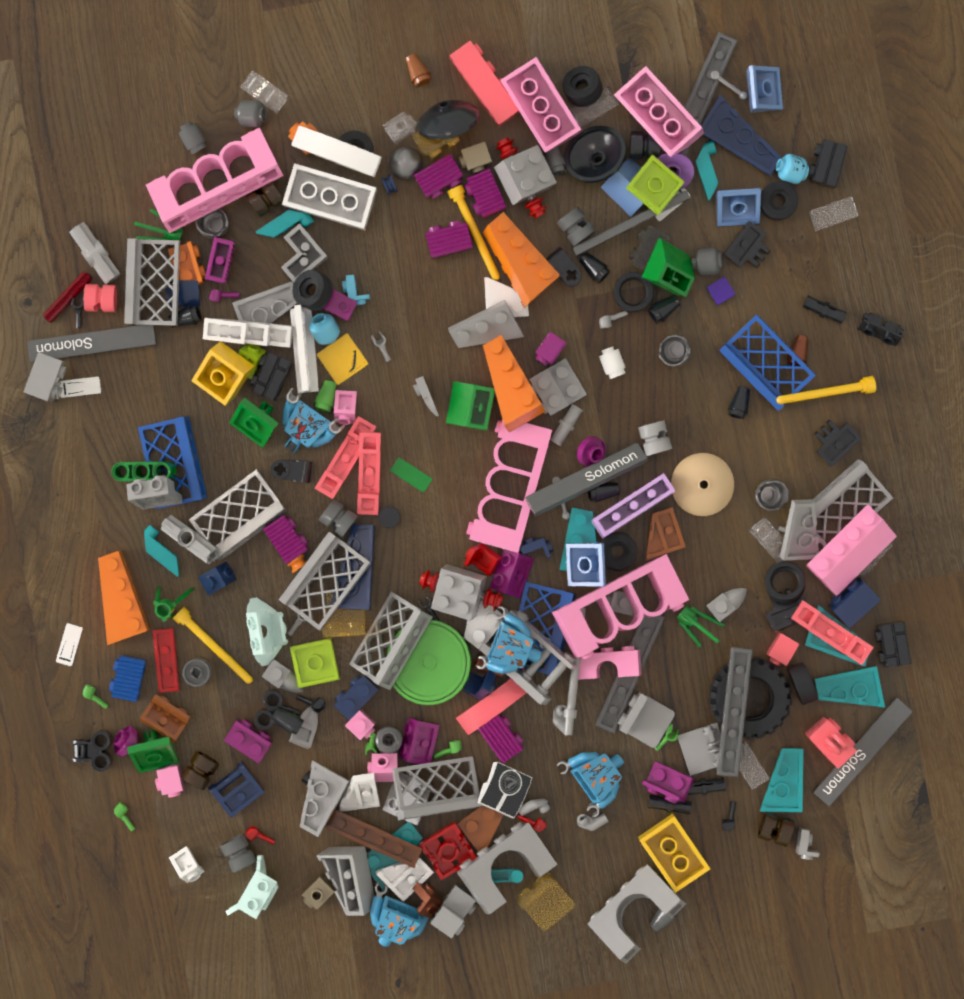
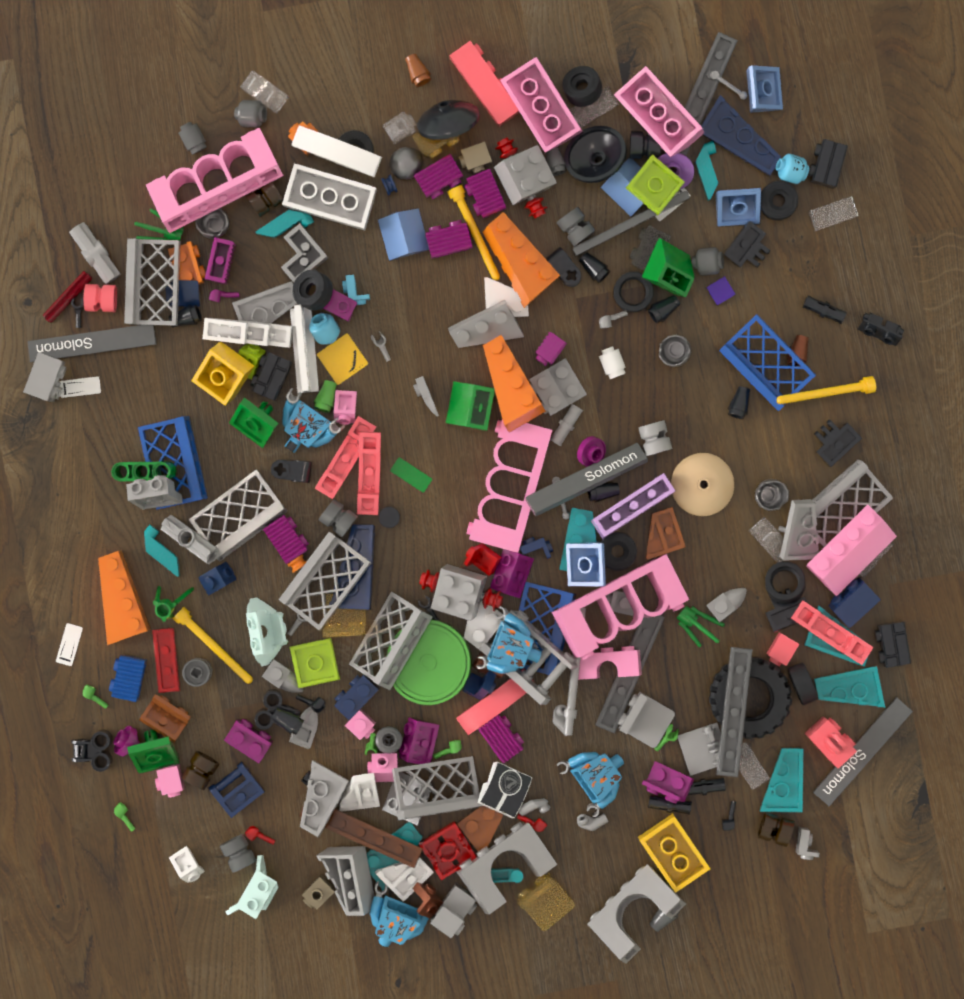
(403, 234): none -> medium blue slope

